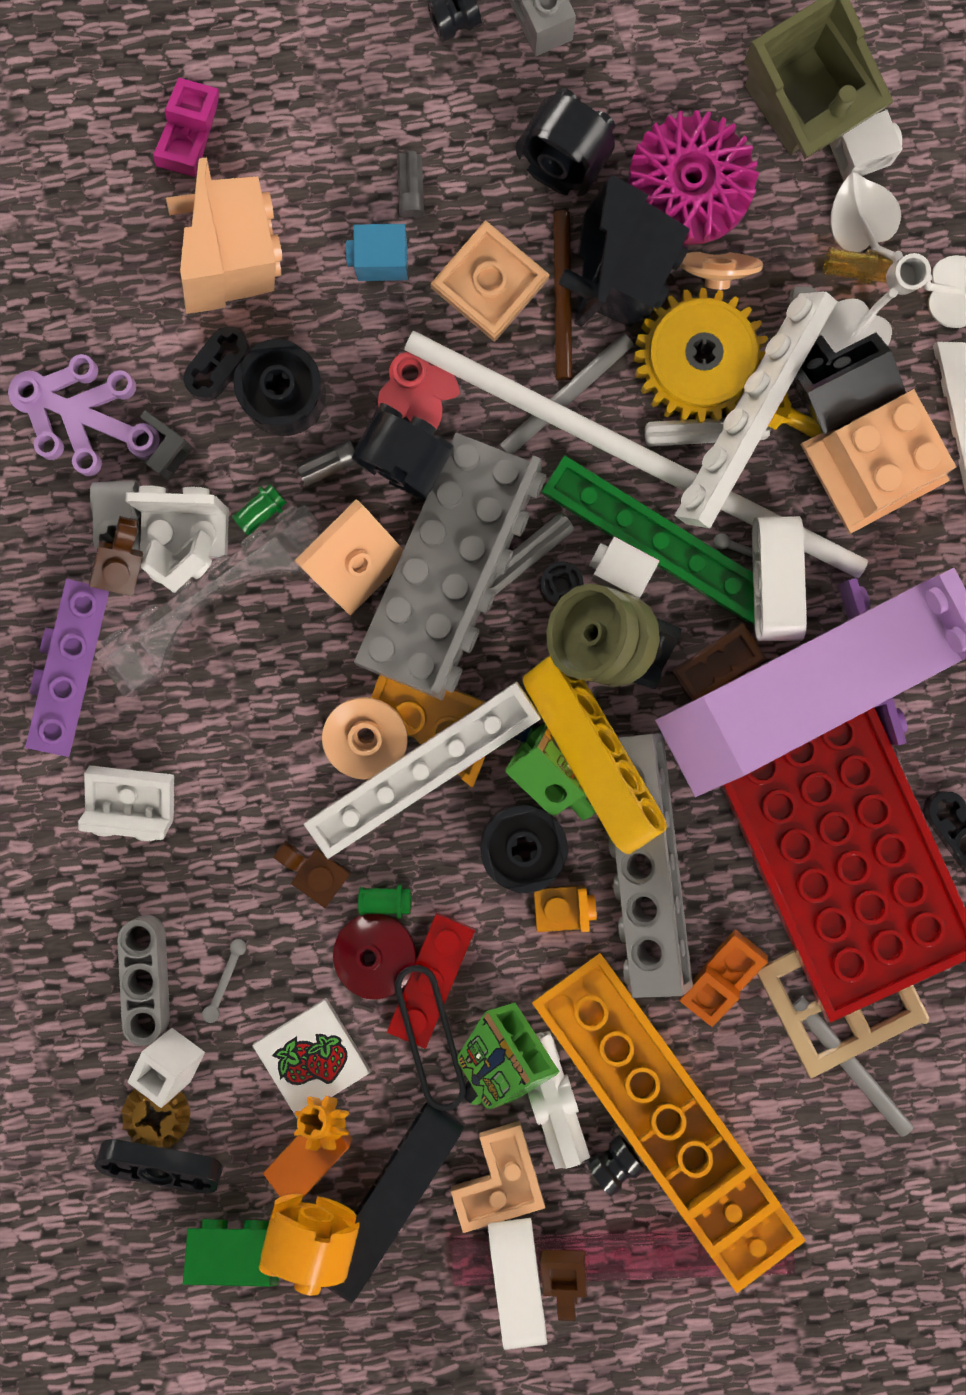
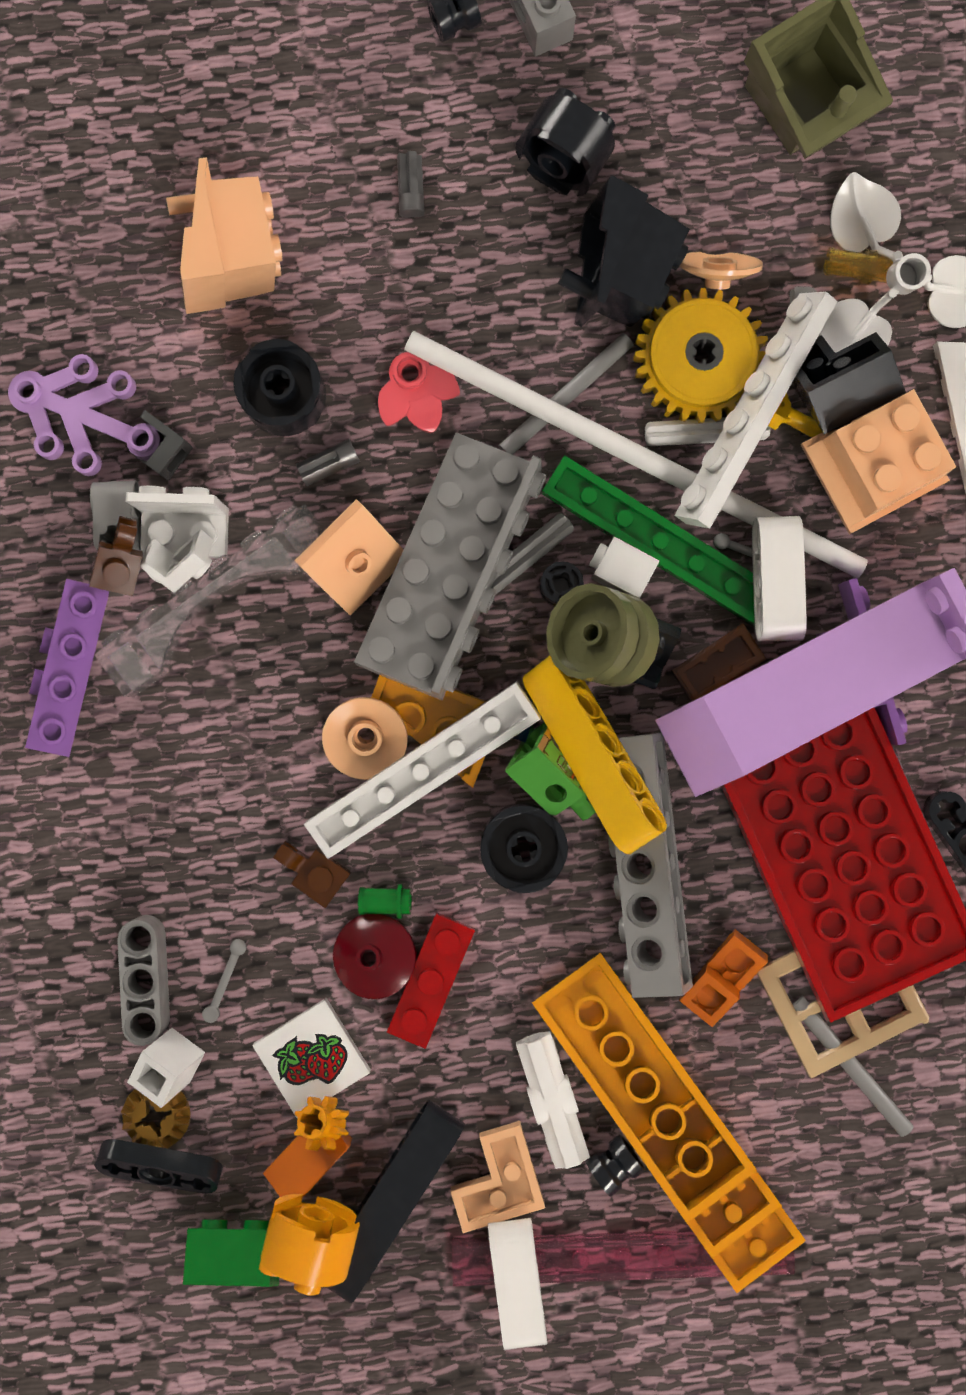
(127, 803): white bracket -> none
(187, 127): dark pink slope -> none
(209, 357): black beam -> none
(259, 509): green pin -> none
(378, 252): dark azure brick -> none
(402, 451): black brick -> none
(462, 1086): black piece -> none
(490, 281): light nougat plate -> none
(503, 1058): bright green torso -> none
(562, 296): reddish brown bar -> none
(564, 908): light orange bracket -> none
(564, 1278): reddish brown plate -> none
(710, 156): dark pink wheel -> none
(868, 146): white brick -> none

